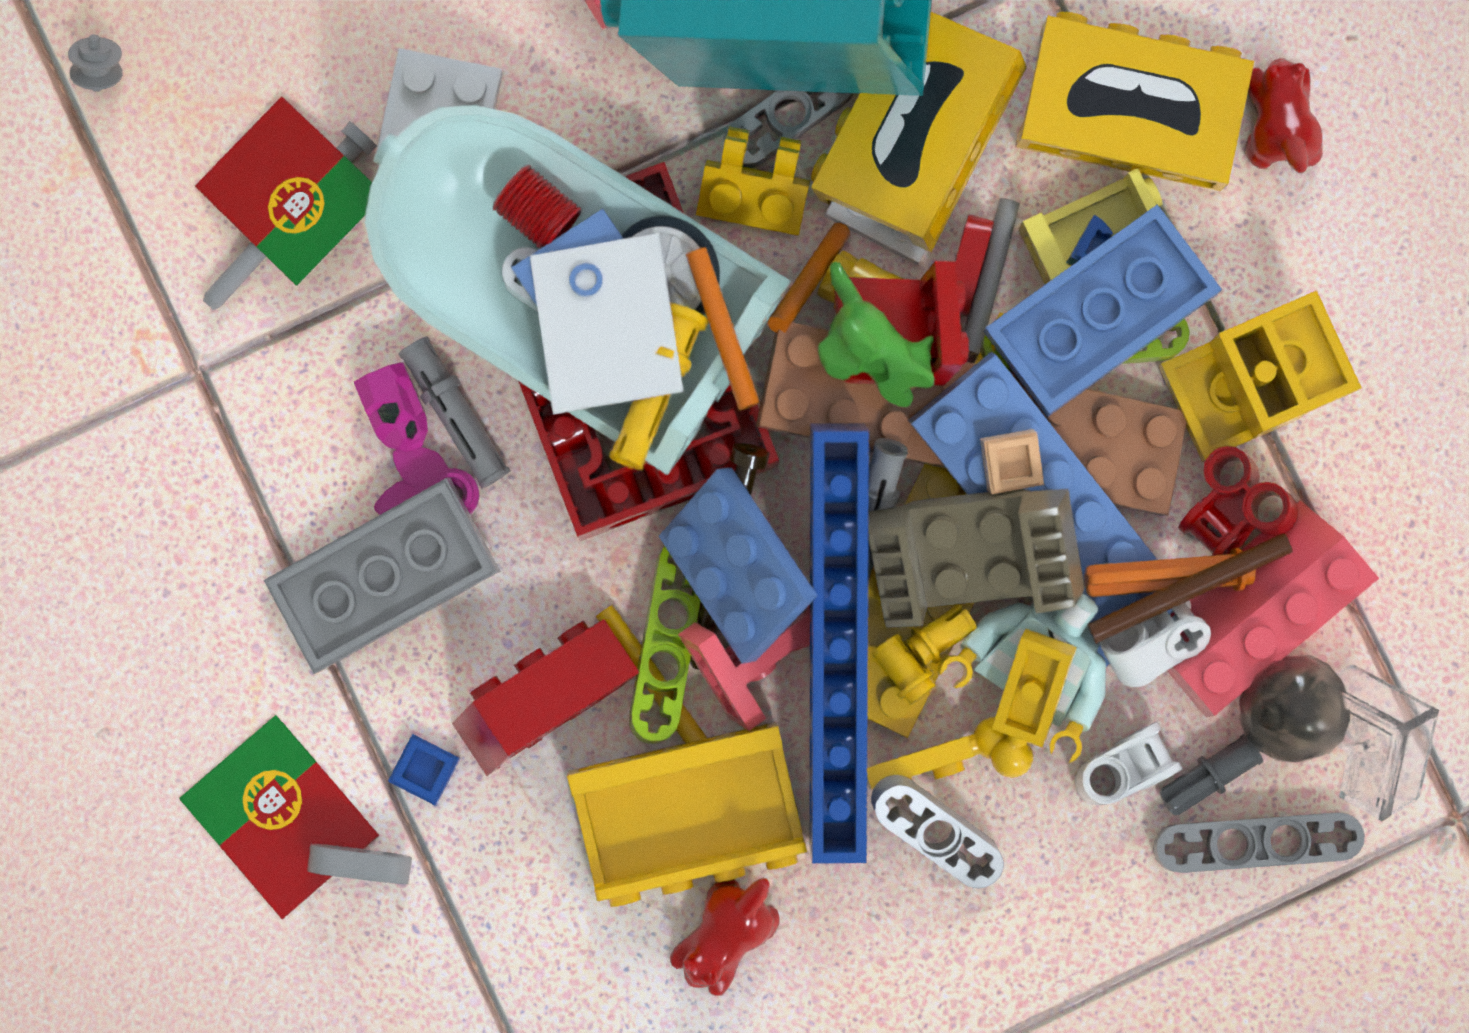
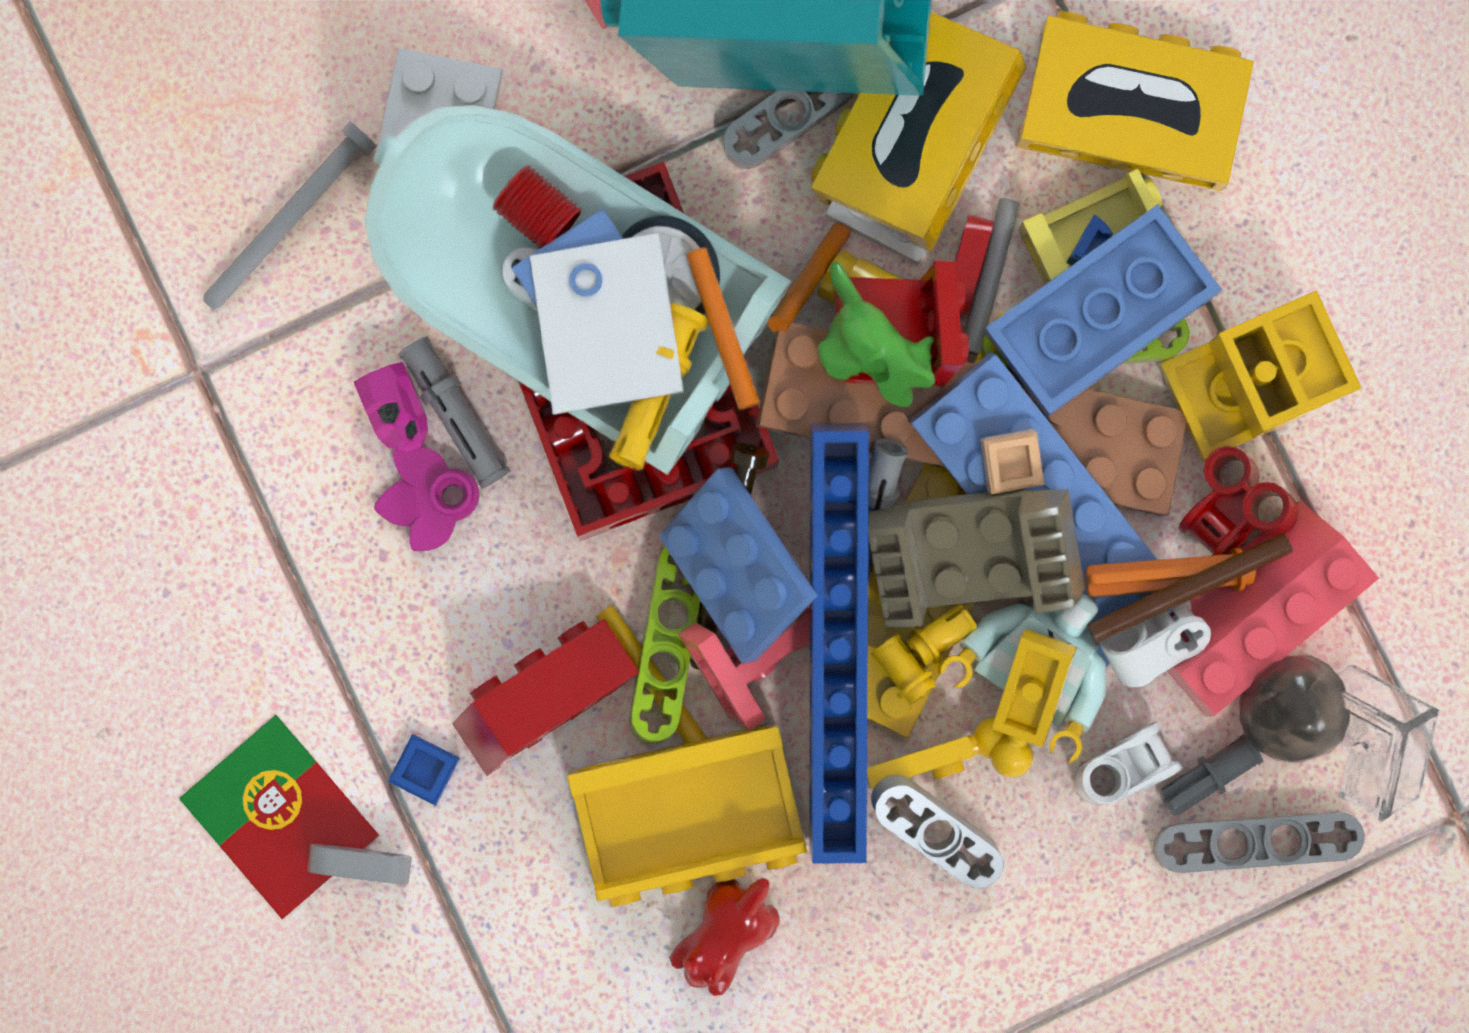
(95, 63): light grey wheel -> none
(288, 190): sticker -> none
(382, 575): light grey tile -> none
(753, 195): yellow plate -> none
(1284, 122): red animal -> none

